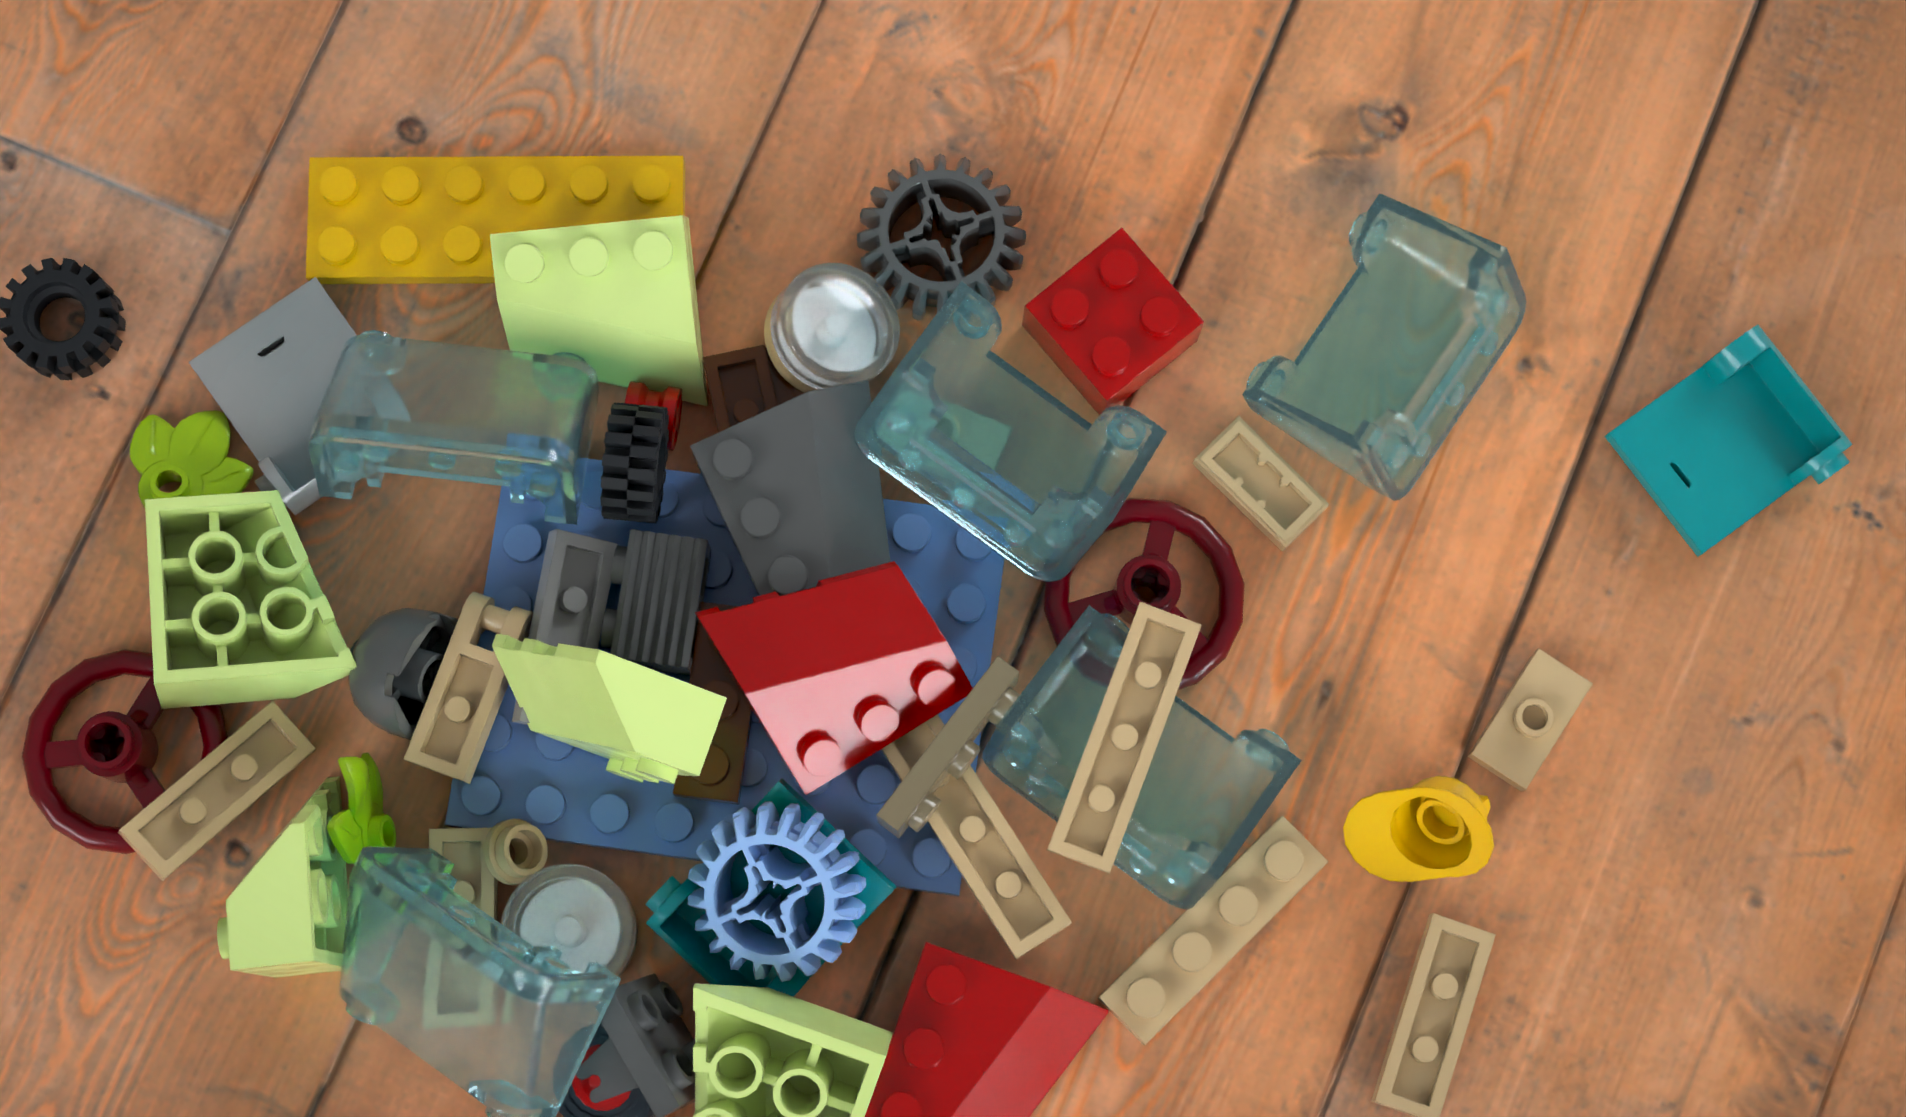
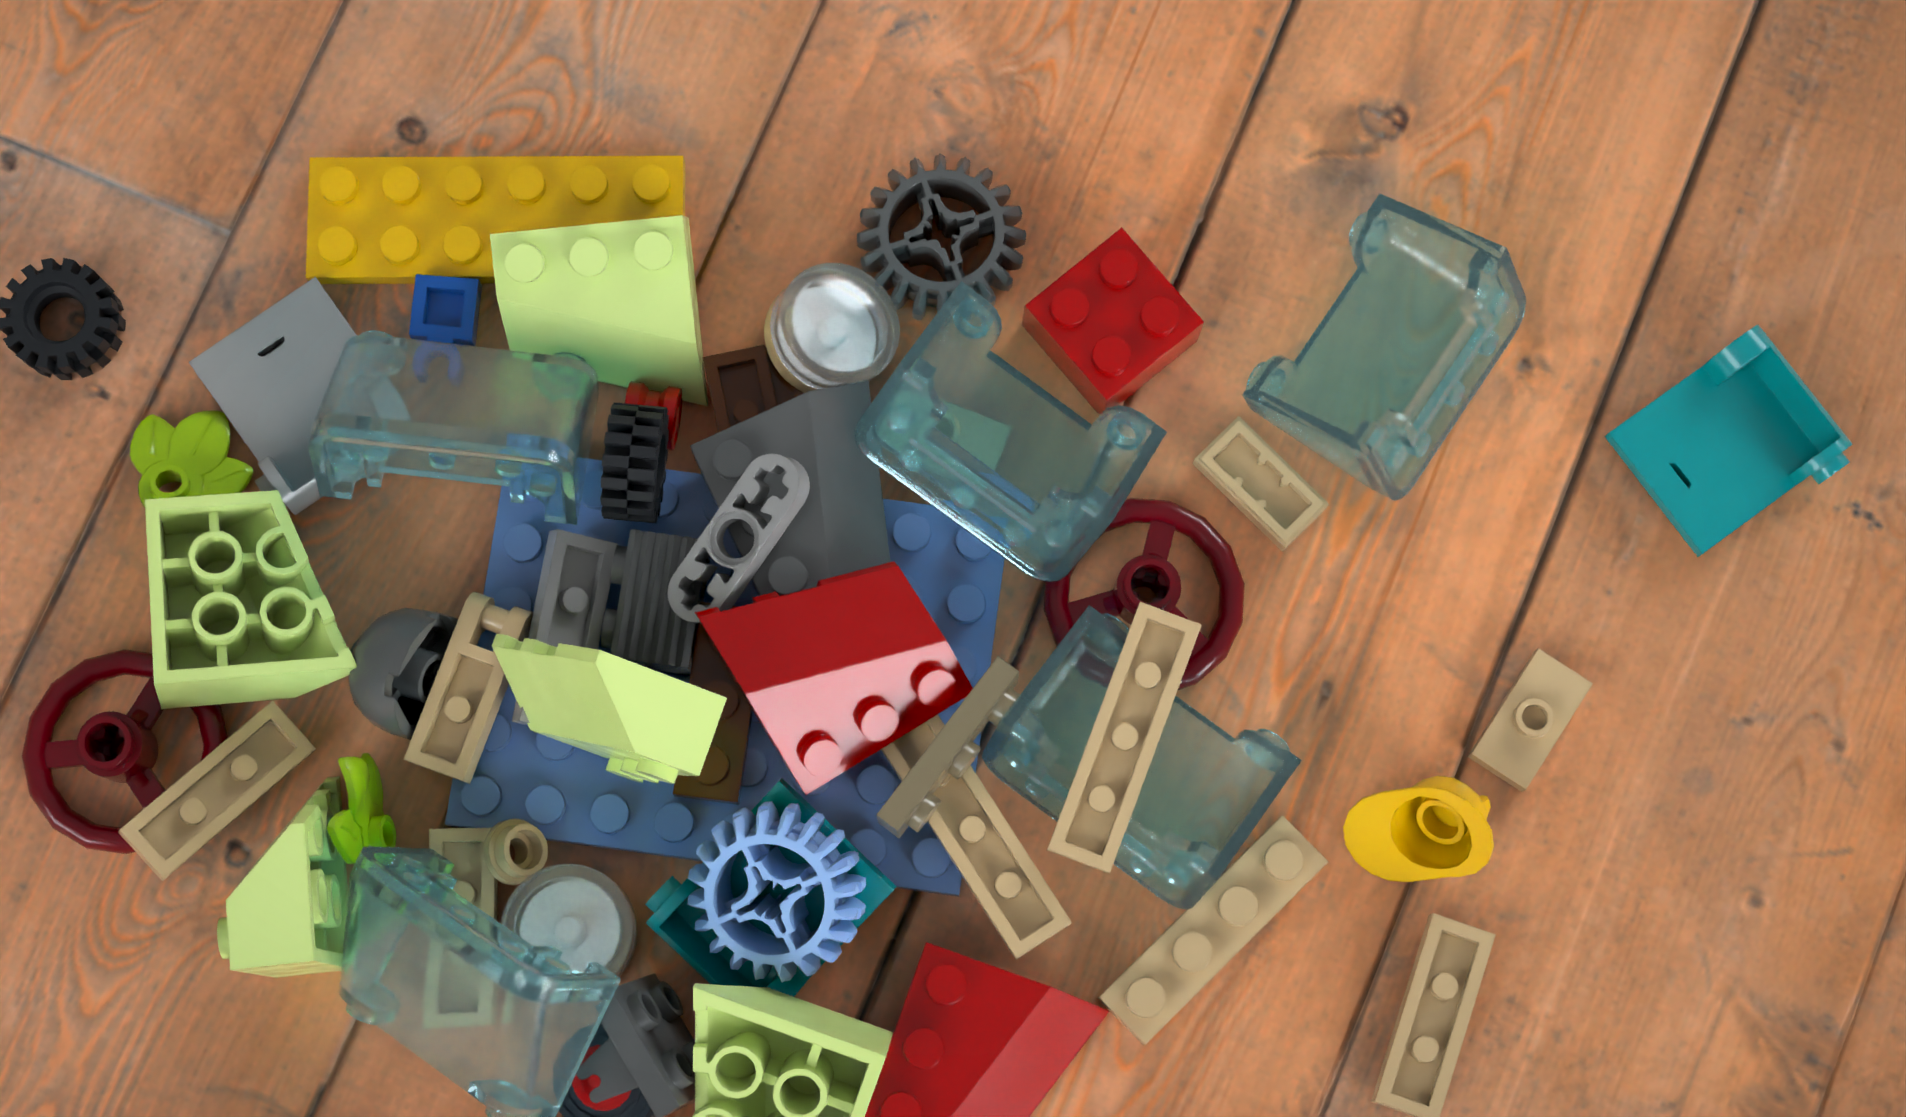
(445, 309): none -> blue plate
(748, 488): none -> light grey beam

